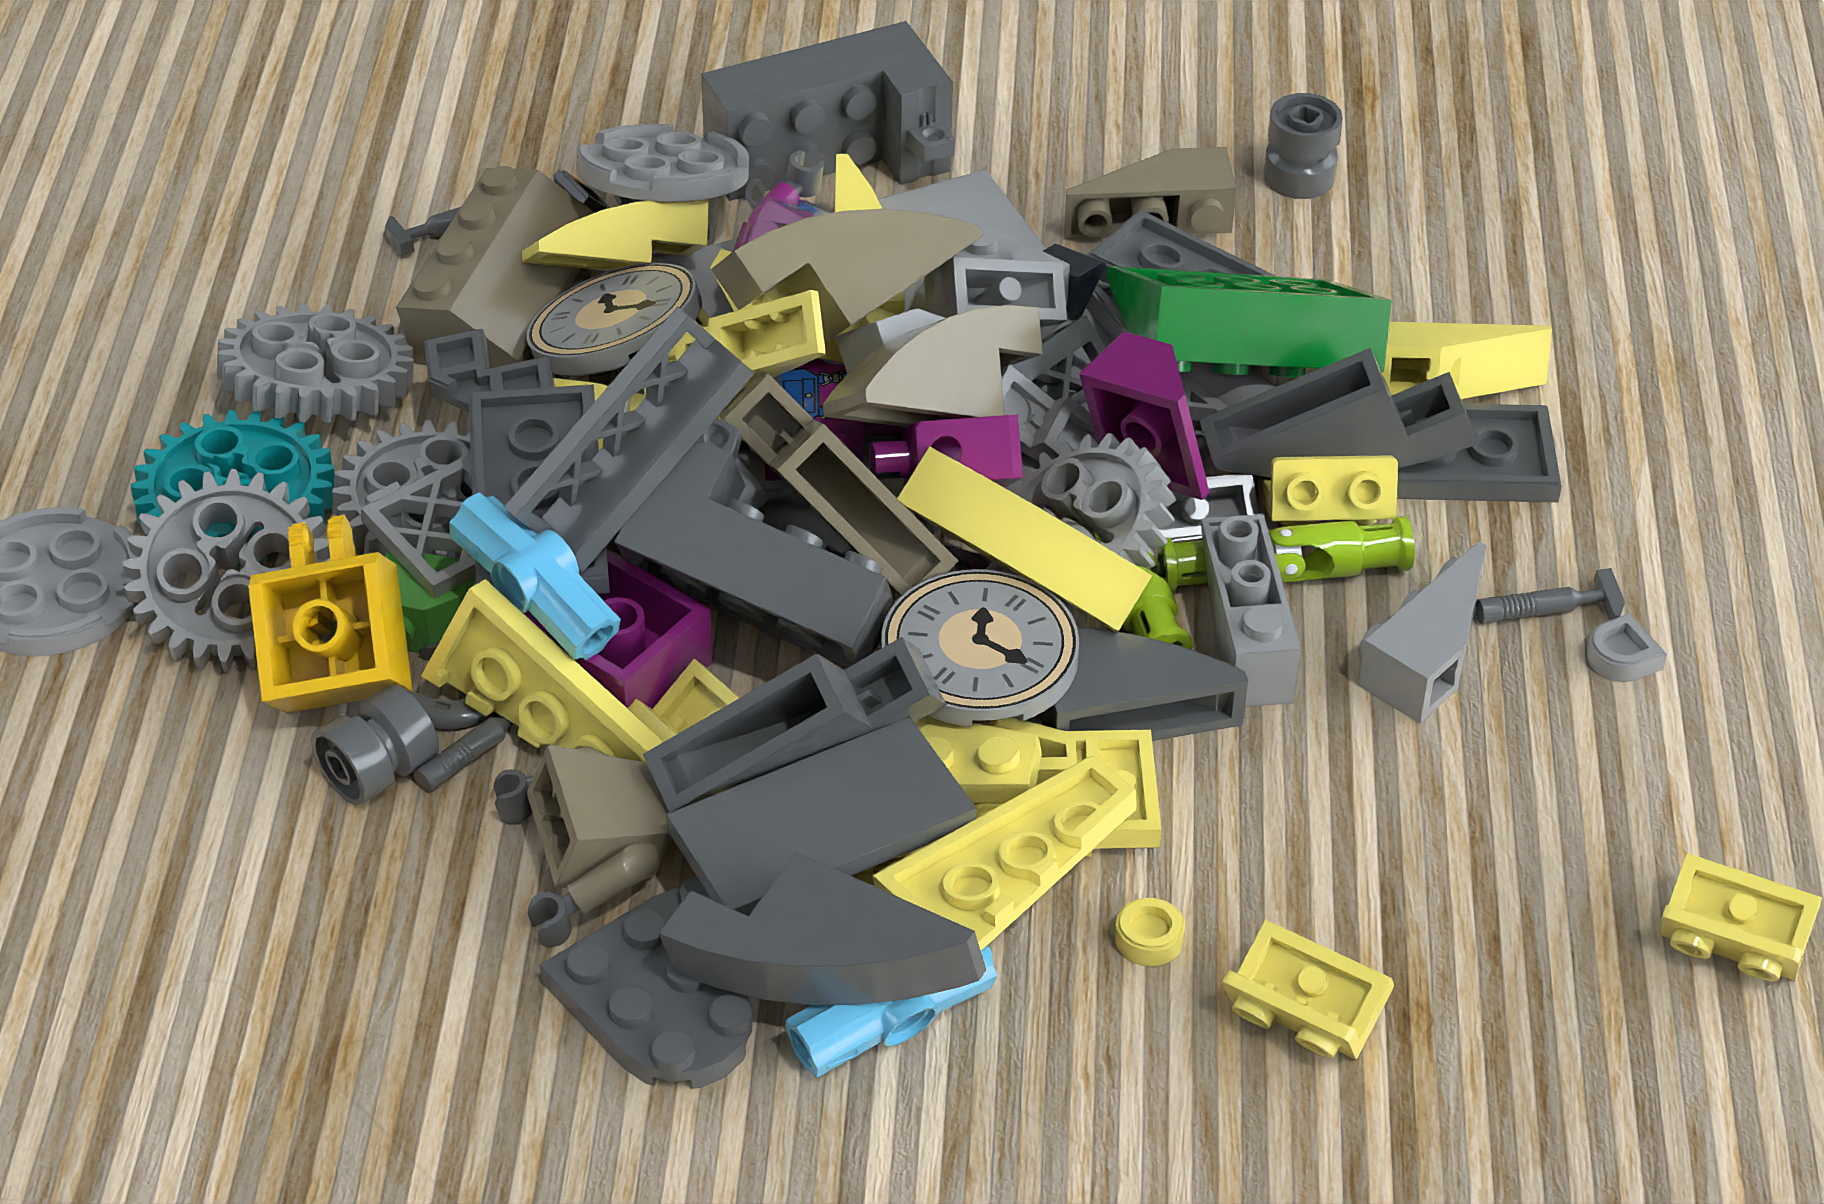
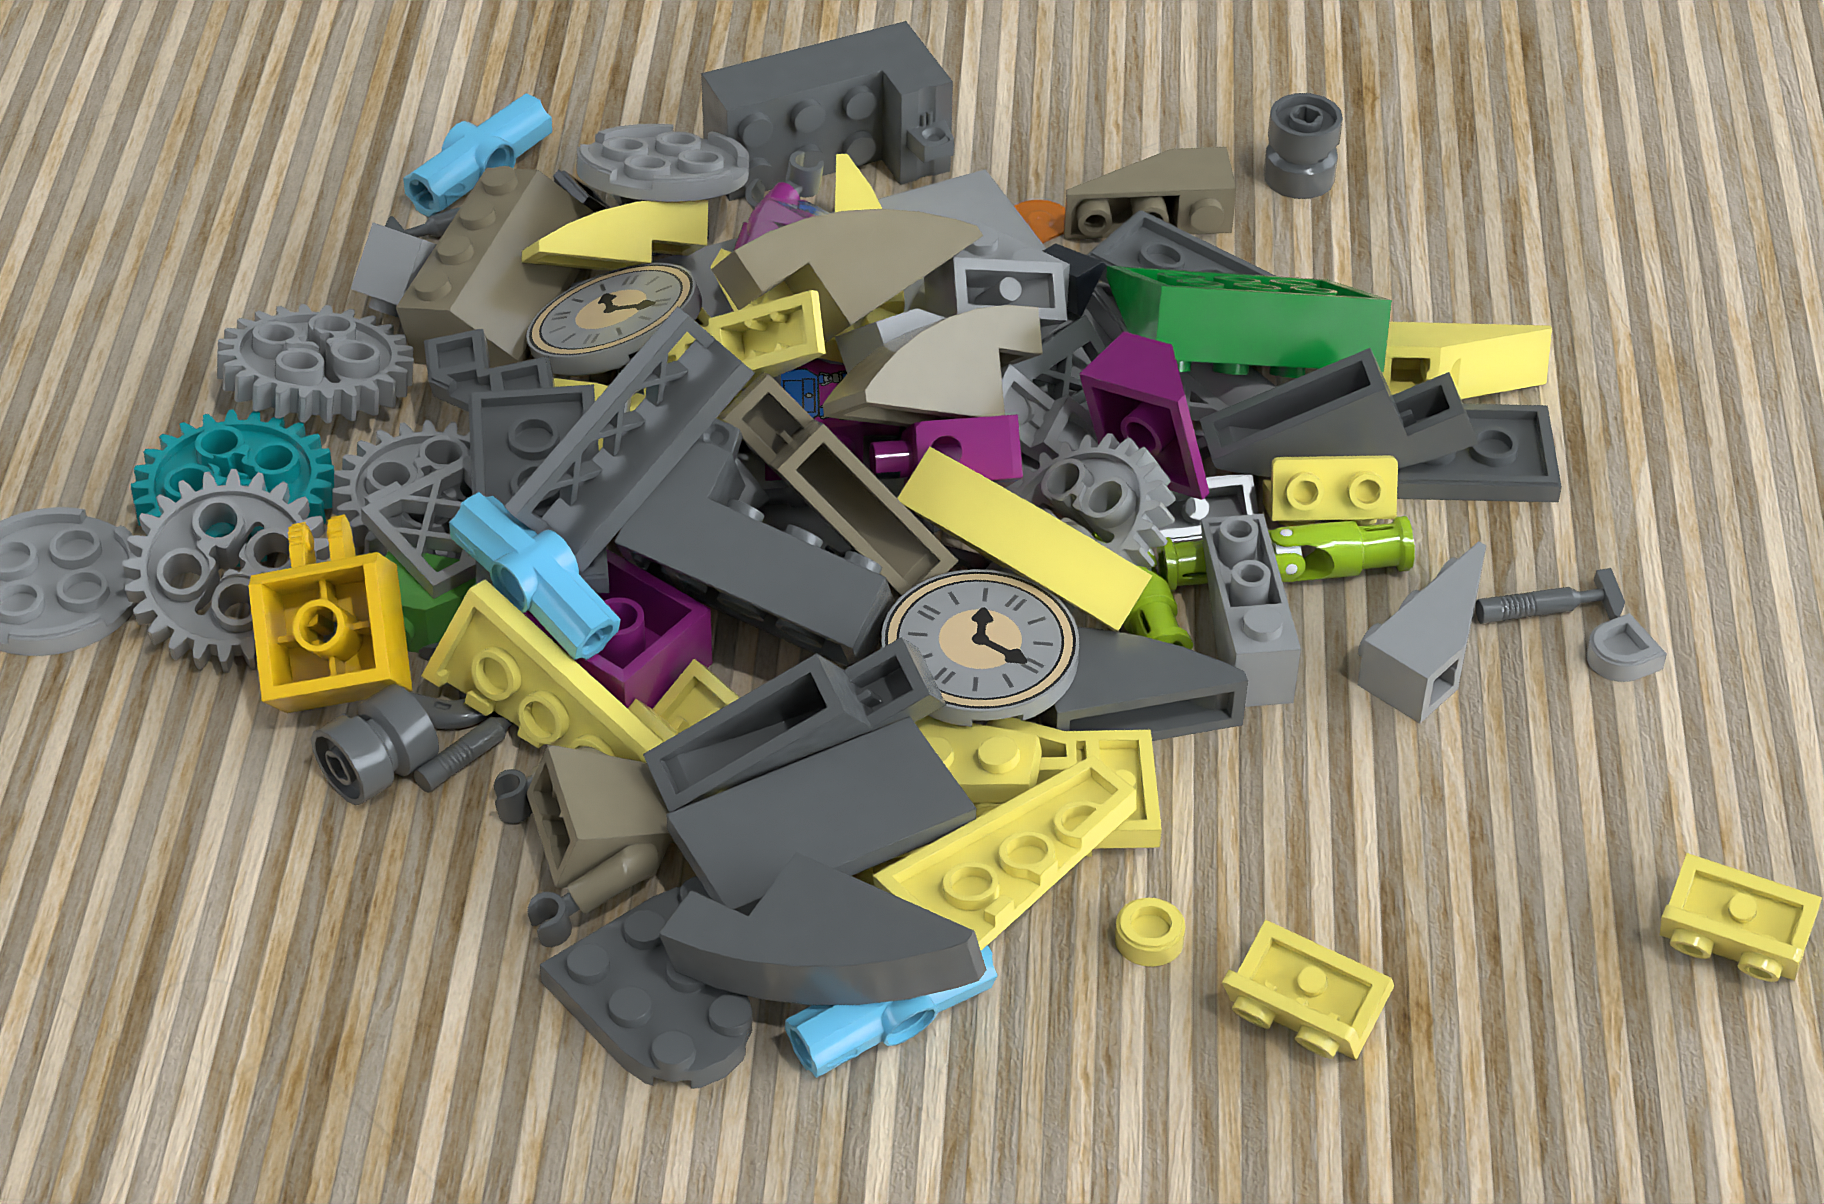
(389, 266): none -> light grey slope
(474, 148): none -> medium azure piece
(1043, 217): none -> orange piece

